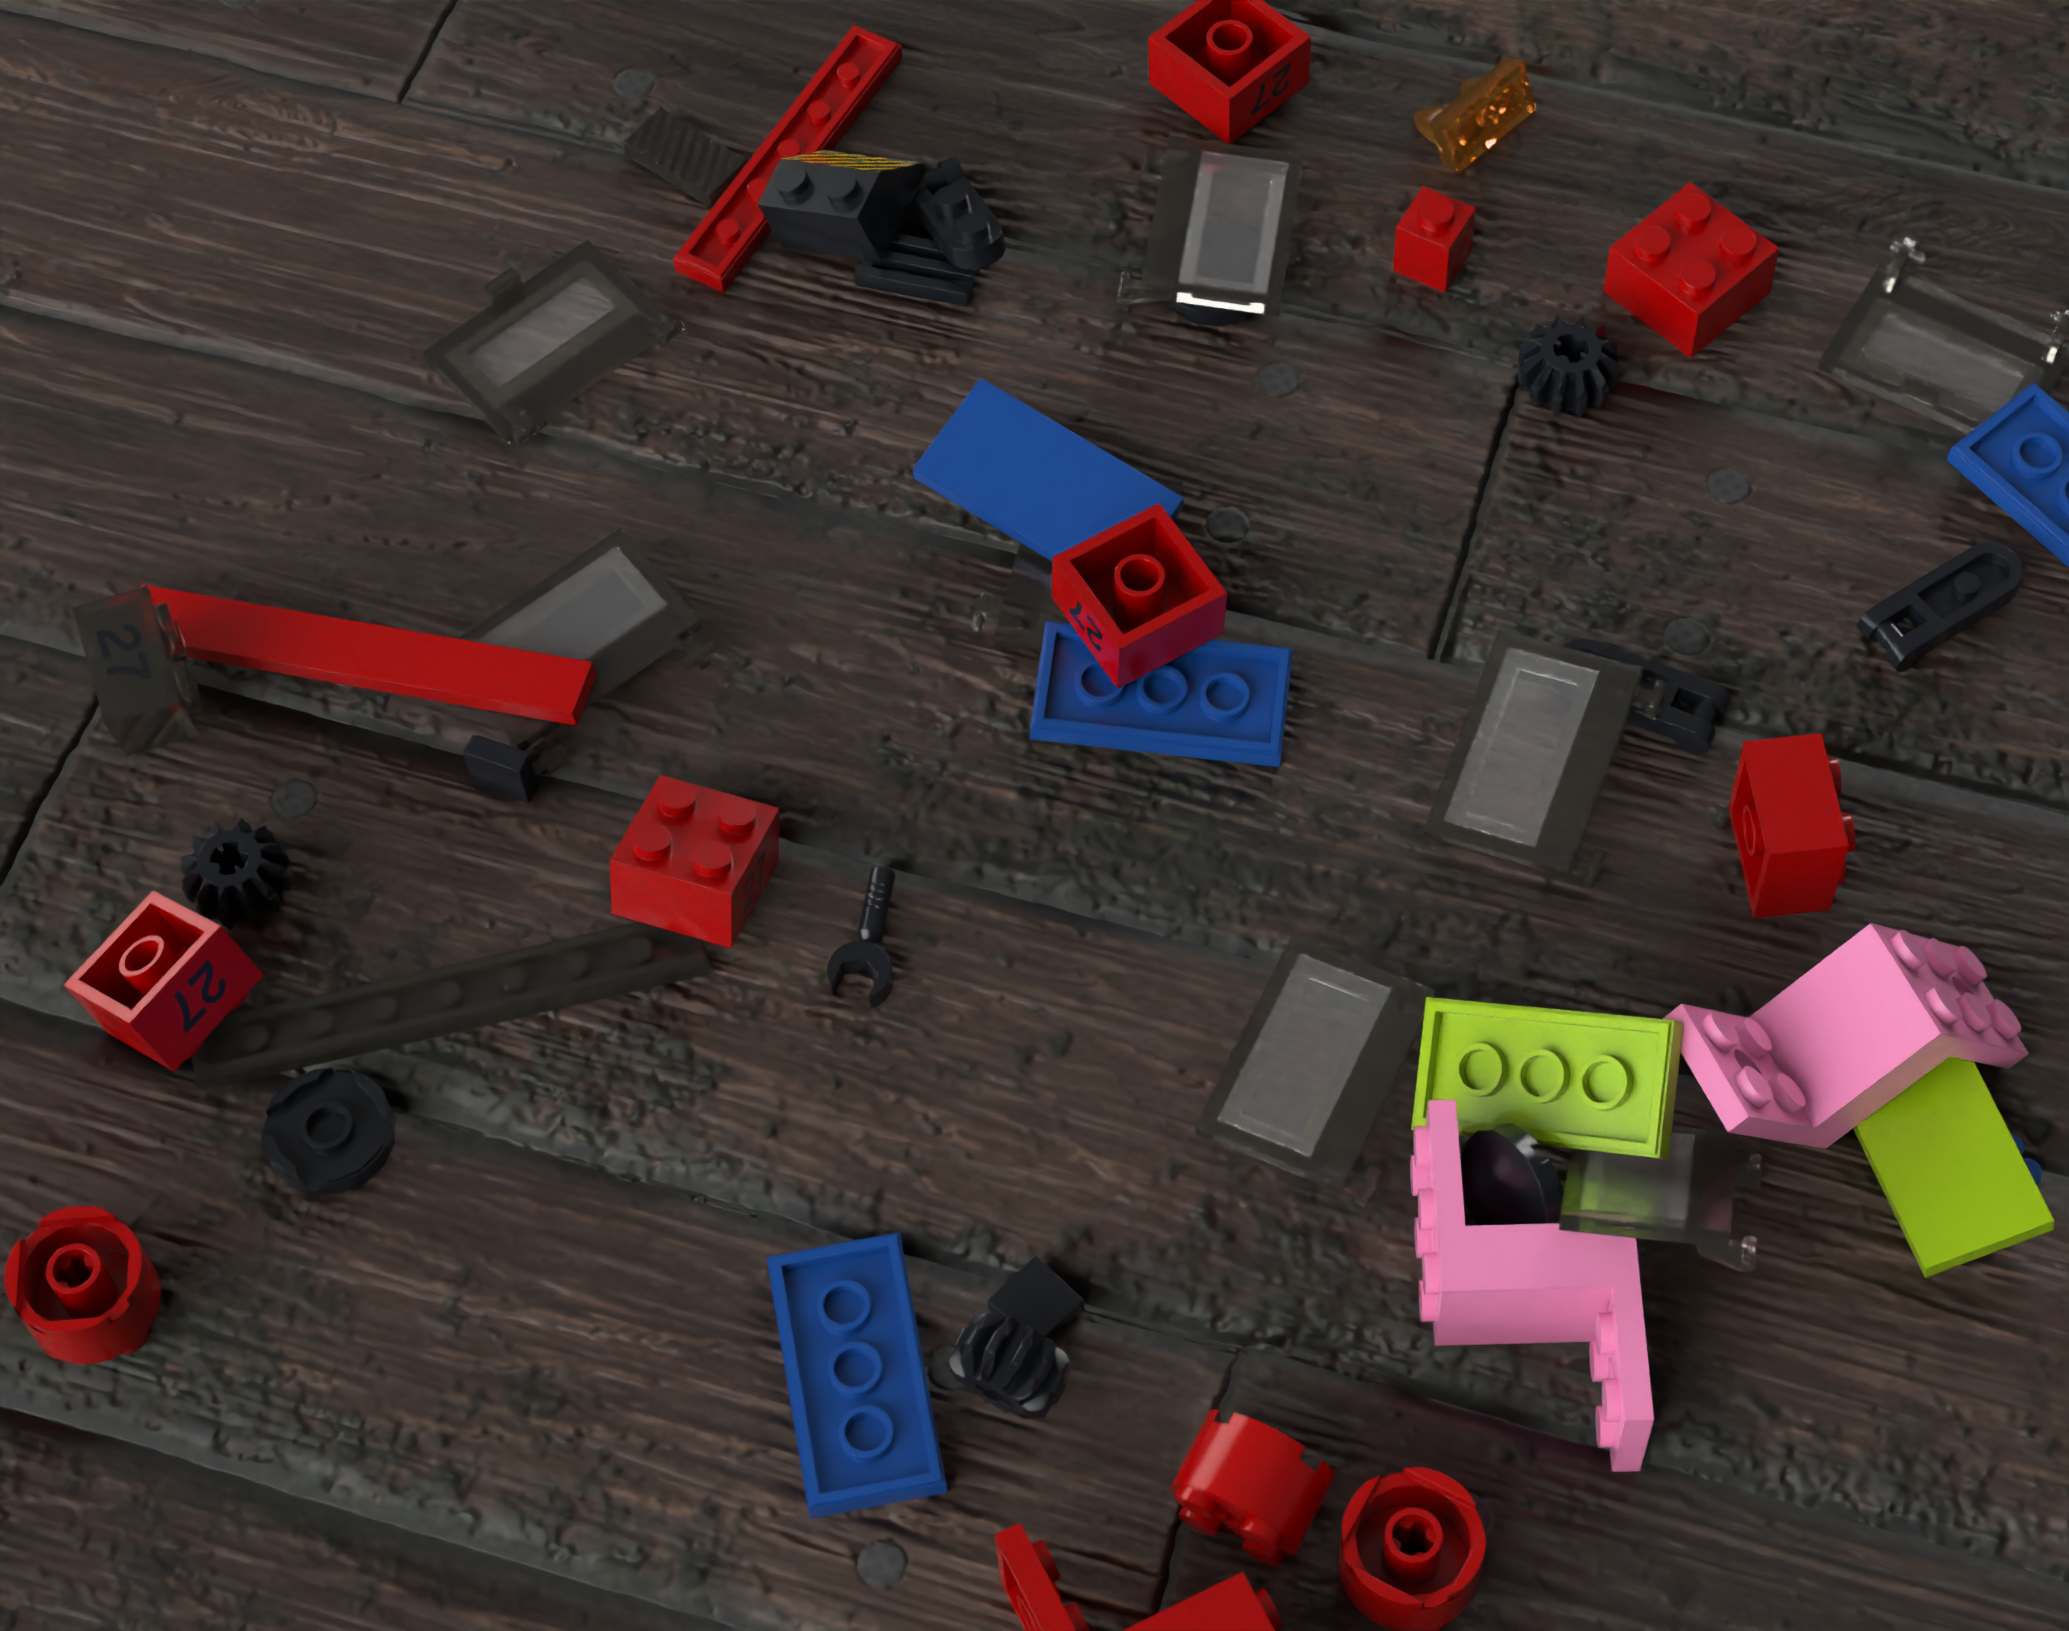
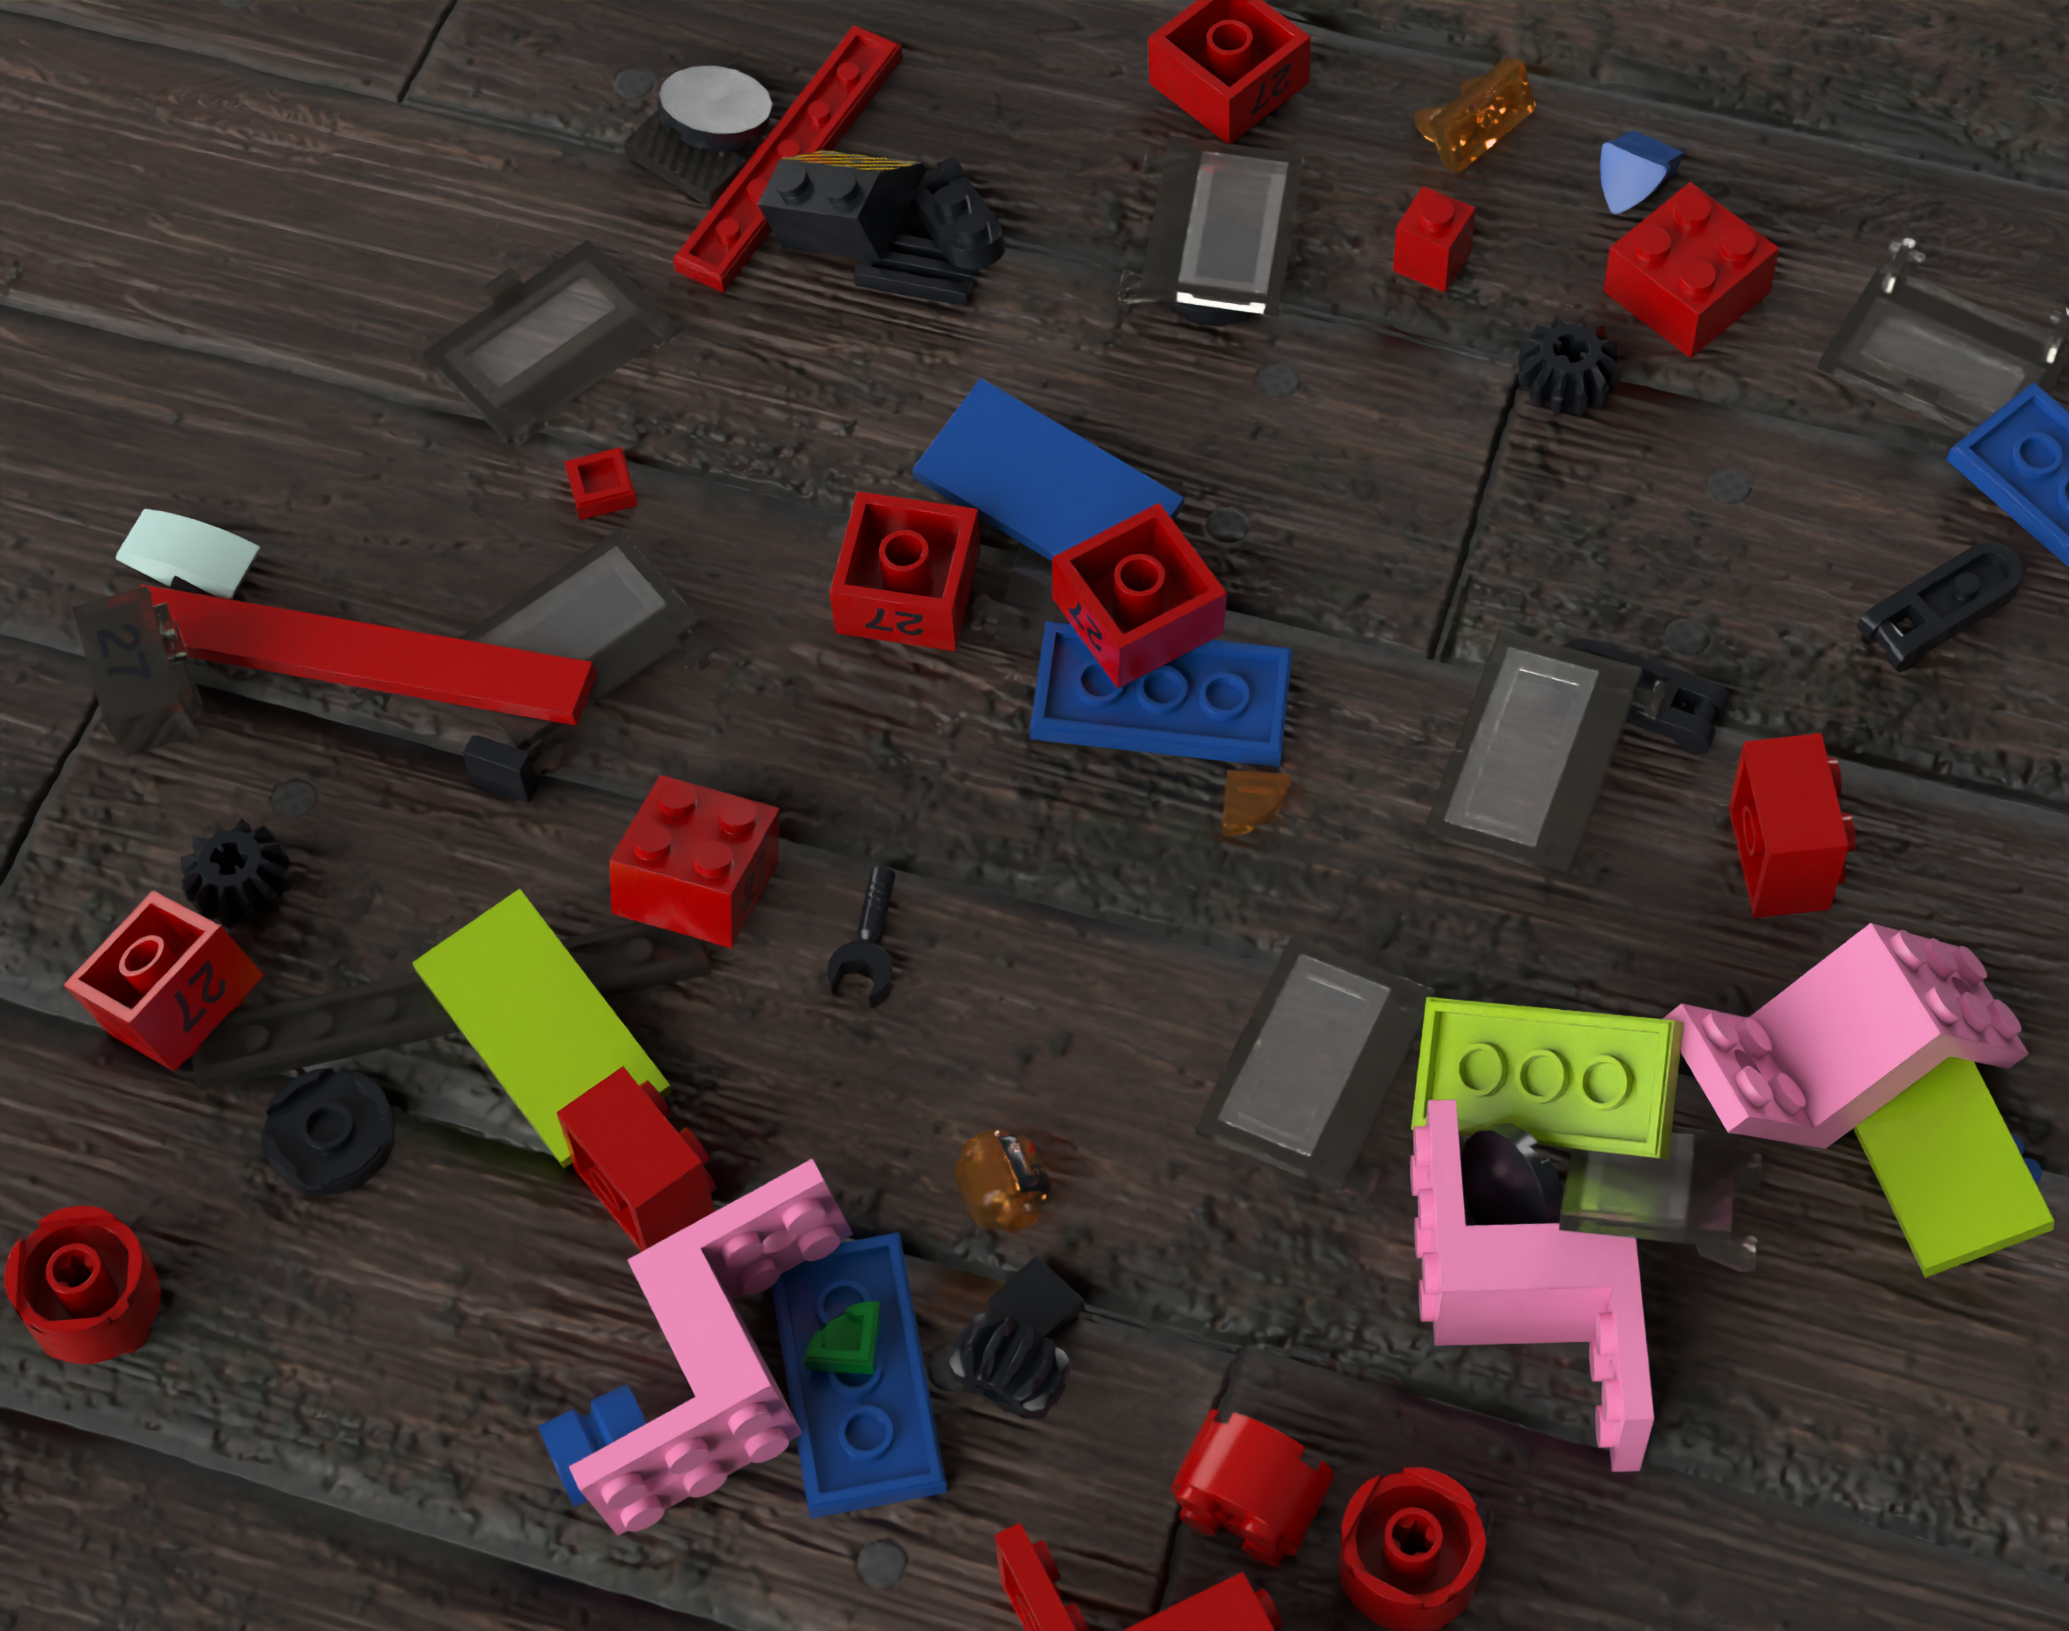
(186, 548): none -> light aqua slope
(532, 1014): none -> lime tile
(576, 1436): none -> blue wheel
(601, 483): none -> red tile
(636, 1159): none -> red brick
(714, 107): none -> tile
(737, 1402): none -> bright pink bracket
(847, 1341): none -> green tile
(905, 571): none -> red brick
(1002, 1180): none -> clear orange head
(1252, 799): none -> clear orange tile
(1635, 169): none -> tile

